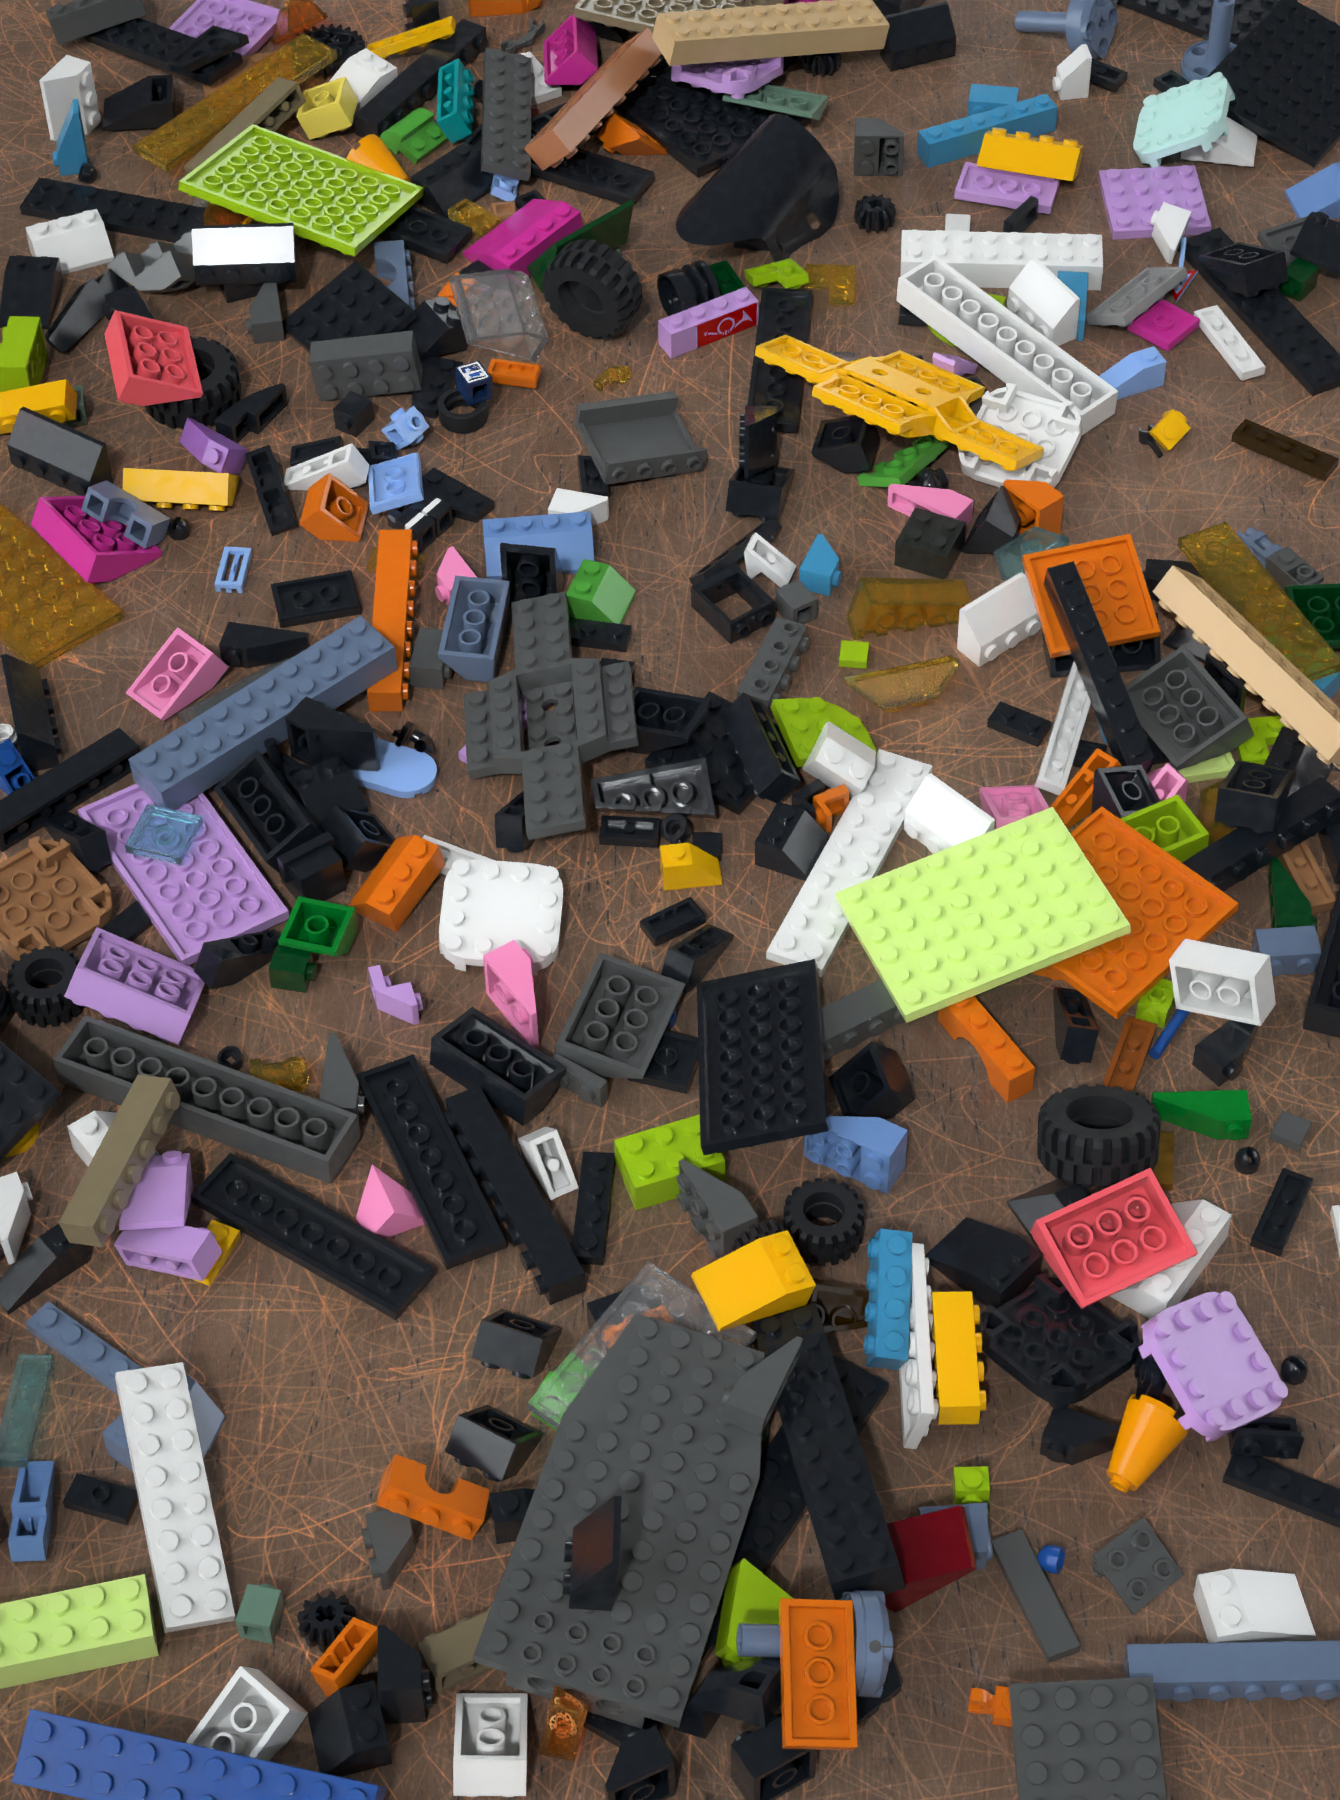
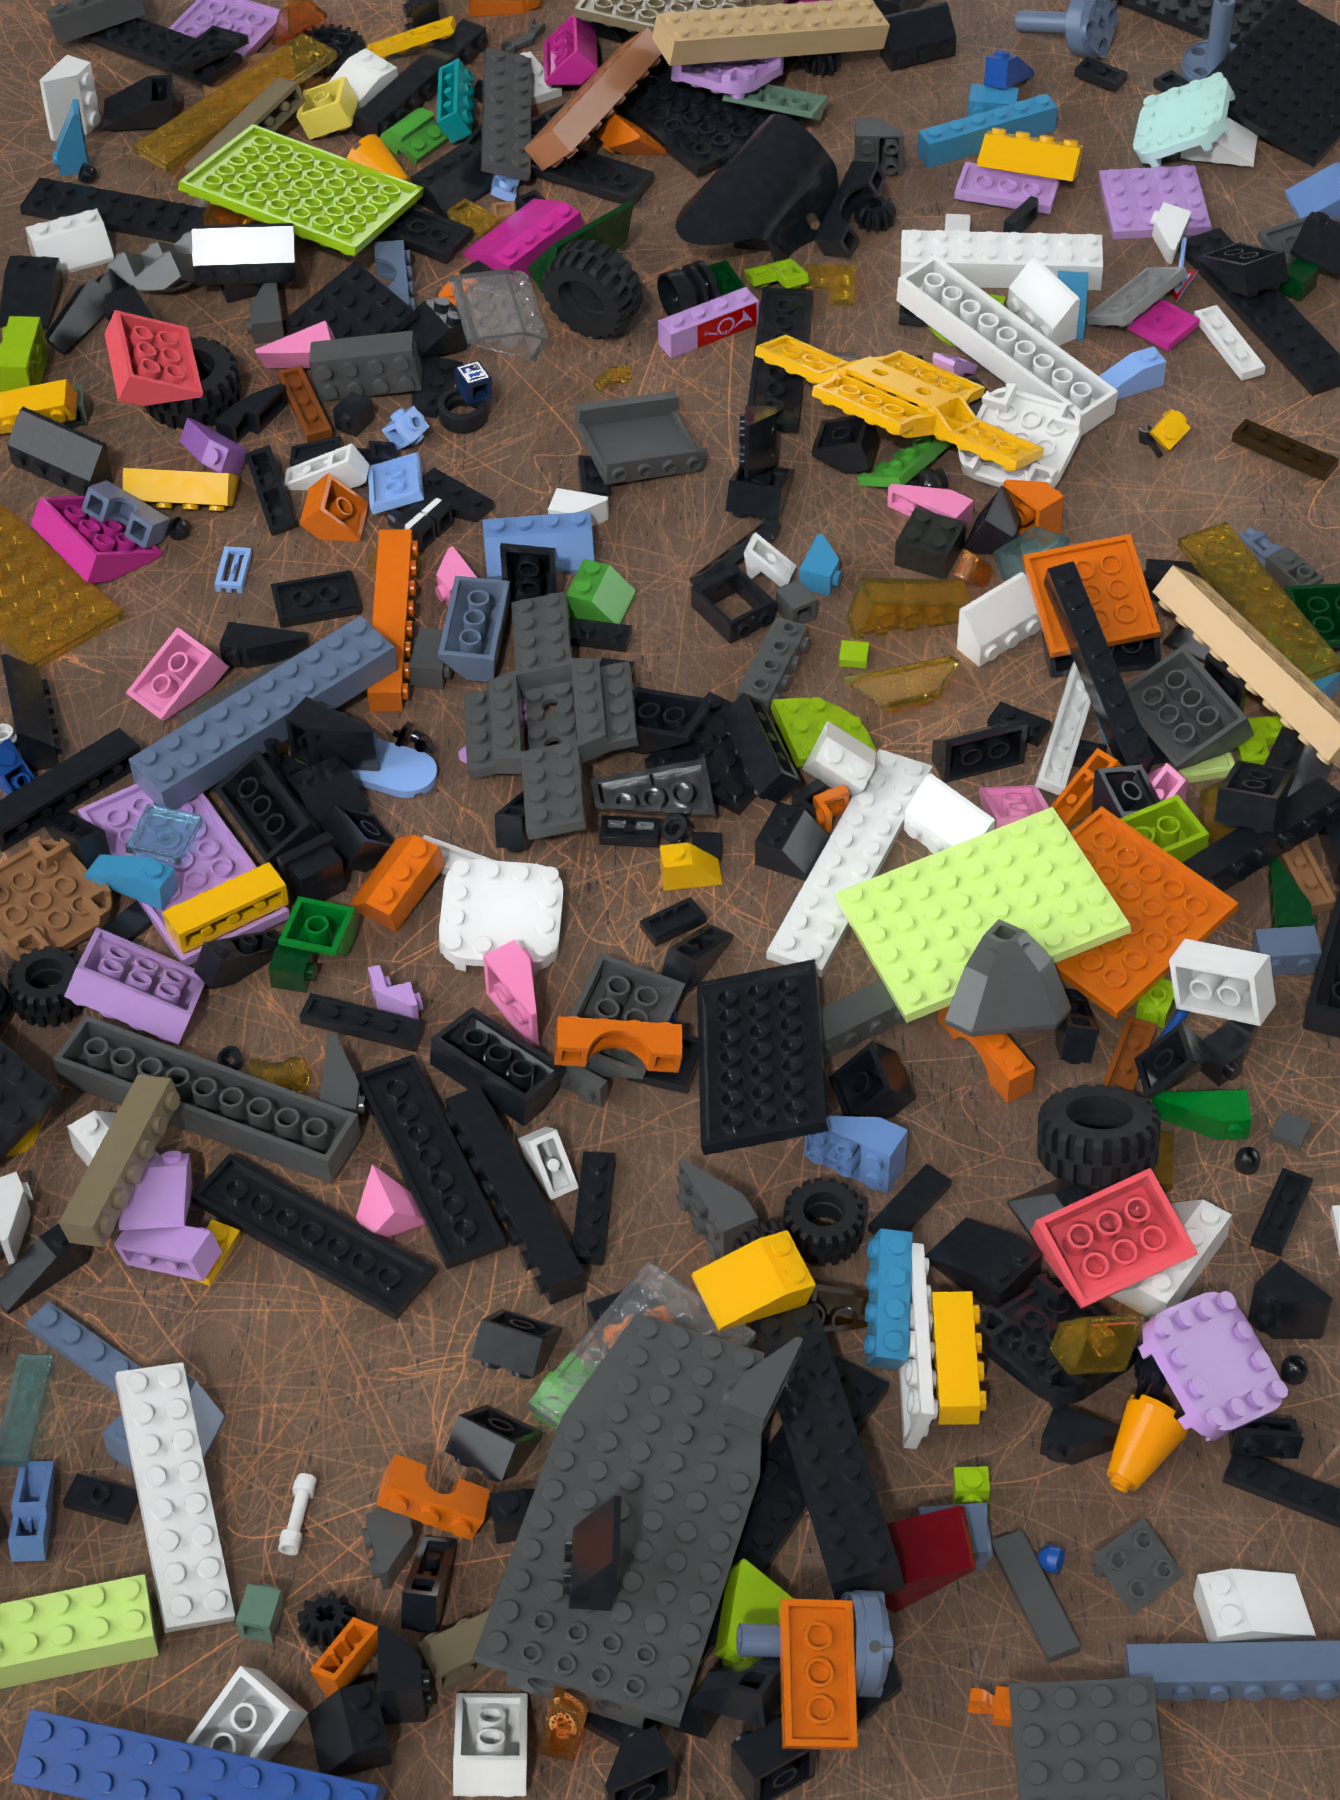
(135, 877): none -> dark azure slope
(225, 907): none -> yellow brick
(291, 1538): none -> white bar
(293, 349): none -> bright pink slope
(304, 404): none -> dark orange plate
(362, 1022): none -> black plate
(427, 1584): none -> black slope
(514, 373): orange plate -> none
(652, 1157): lime brick -> none
(654, 1043): none -> orange arch
(860, 184): none -> black arch
(912, 1201): none -> black tile
(973, 569): none -> clear orange piece
(980, 750): none -> black slope
(1005, 70): none -> blue slope
(1008, 987): none -> dark grey brick
(1073, 75): white slope -> none
(1096, 1343): none -> clear yellow slope
(1171, 1060): none -> black slope
(1289, 1305): none -> black slope

